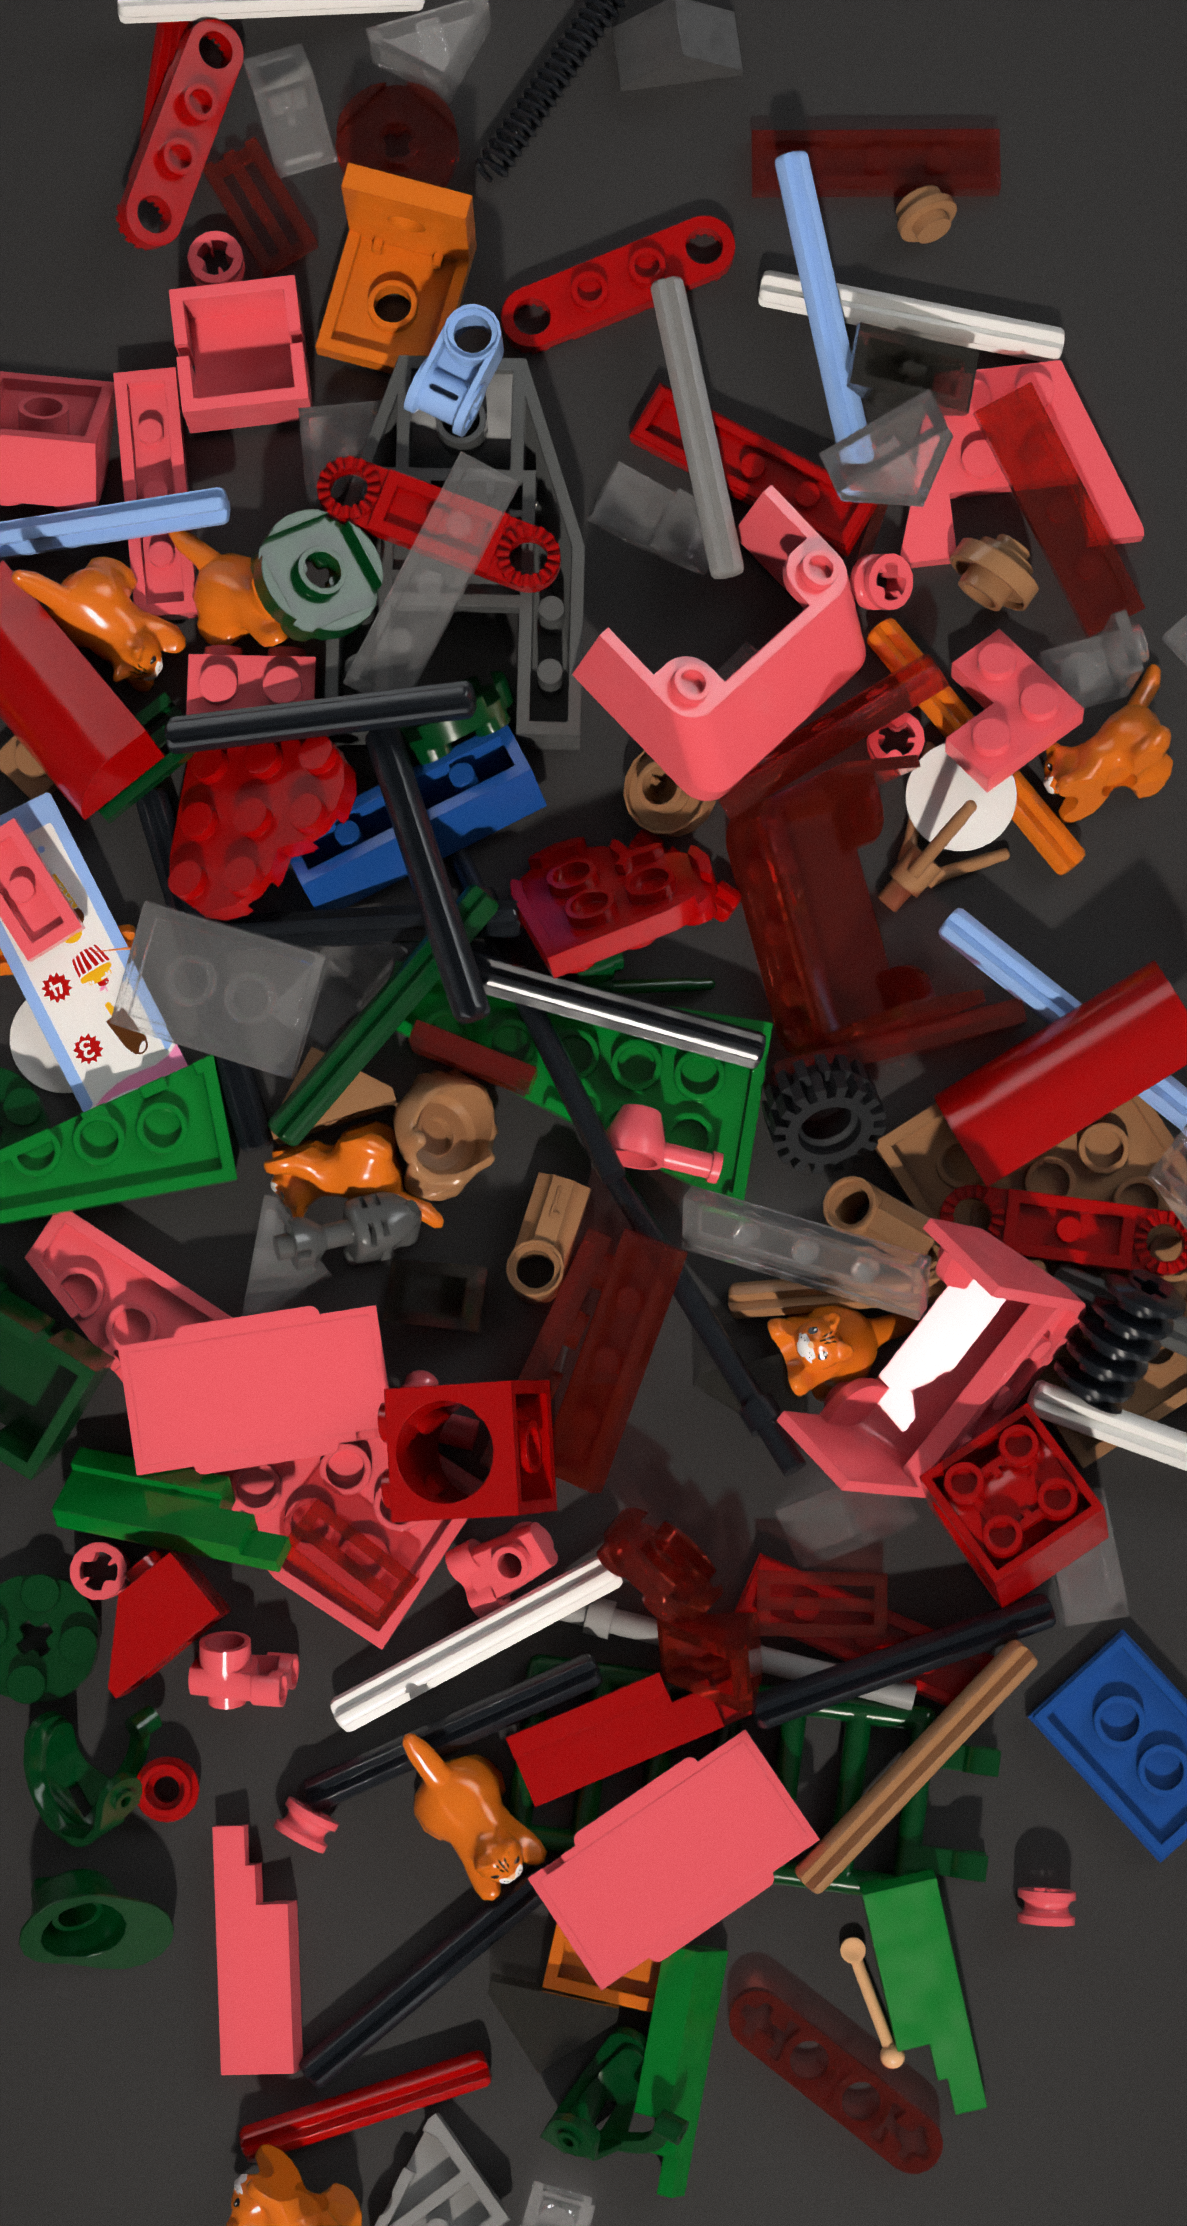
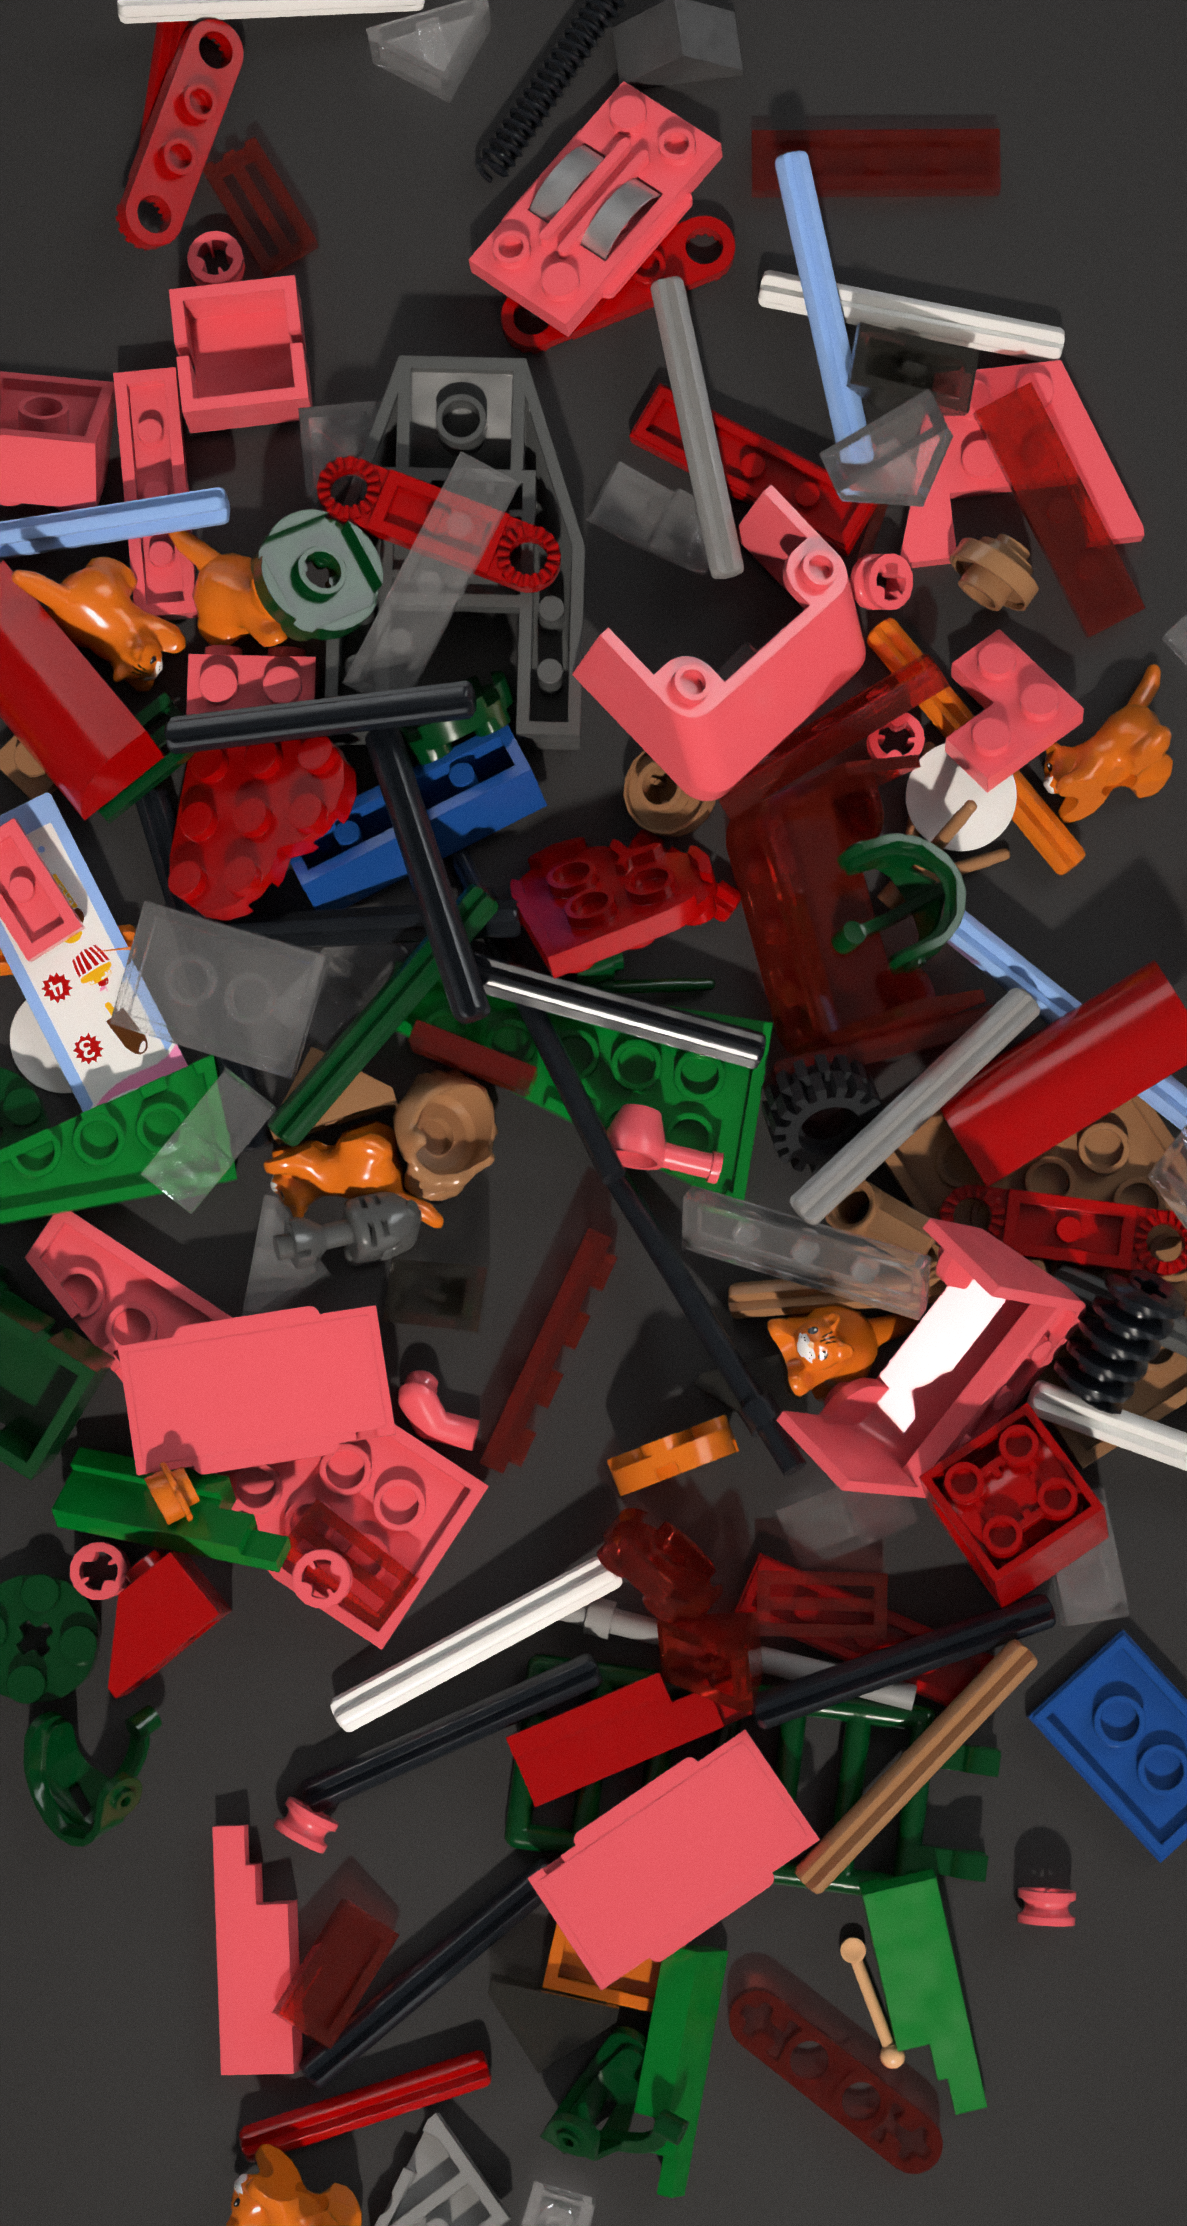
(88, 1923): dark green piece -> none
(172, 1493): none -> orange plate
(188, 1795): red plate -> none
(208, 1141): none -> clear slope
(233, 1676): coral plate -> none
(290, 110): clear slope -> none
(305, 1590): none -> coral bush
(335, 1973): none -> clear red tile
(399, 111): clear red plate -> none
(400, 242): orange bracket -> none
(455, 381): light blue piece -> none
(465, 1807): orange animal -> none
(492, 1570): coral plate -> none
(523, 1450): red brick -> none
(548, 1233): medium nougat piece -> none
(597, 209): none -> coral piece
(614, 1358): clear red tile -> none
(673, 1455): none -> orange plate
(914, 1106): none -> light grey axle
(924, 897): none -> dark green helmet
(925, 215): medium nougat plate -> none
(1099, 666): clear bracket -> none

